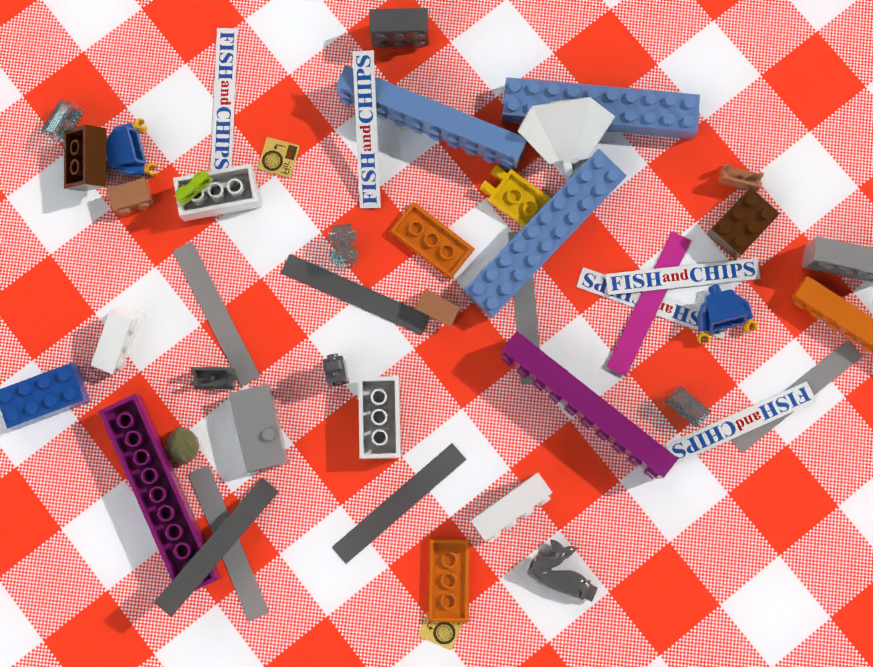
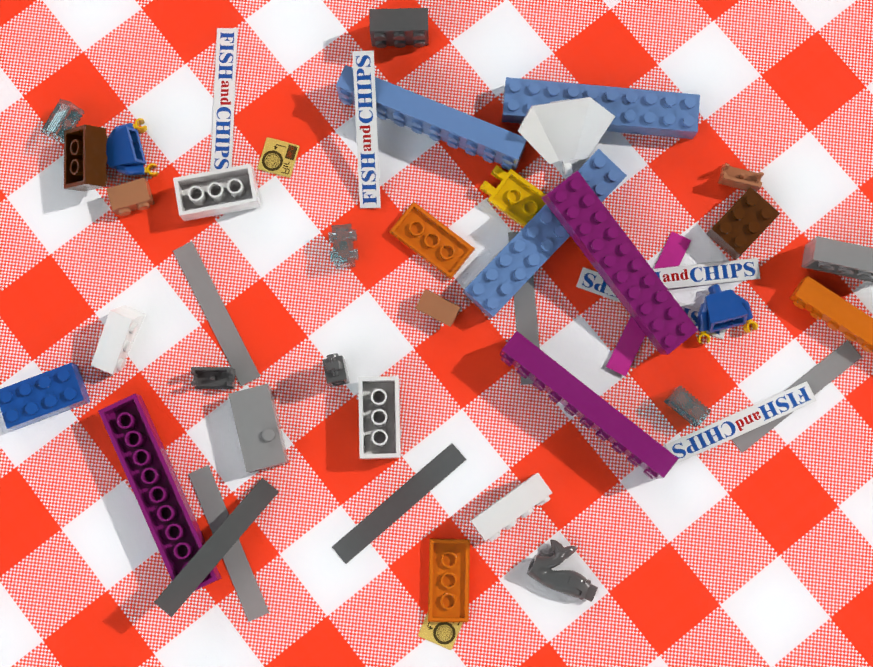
(182, 445): olive hair -> none
(189, 191): lime plate -> none
(355, 294): dark grey sticker -> none
(619, 263): none -> magenta brick

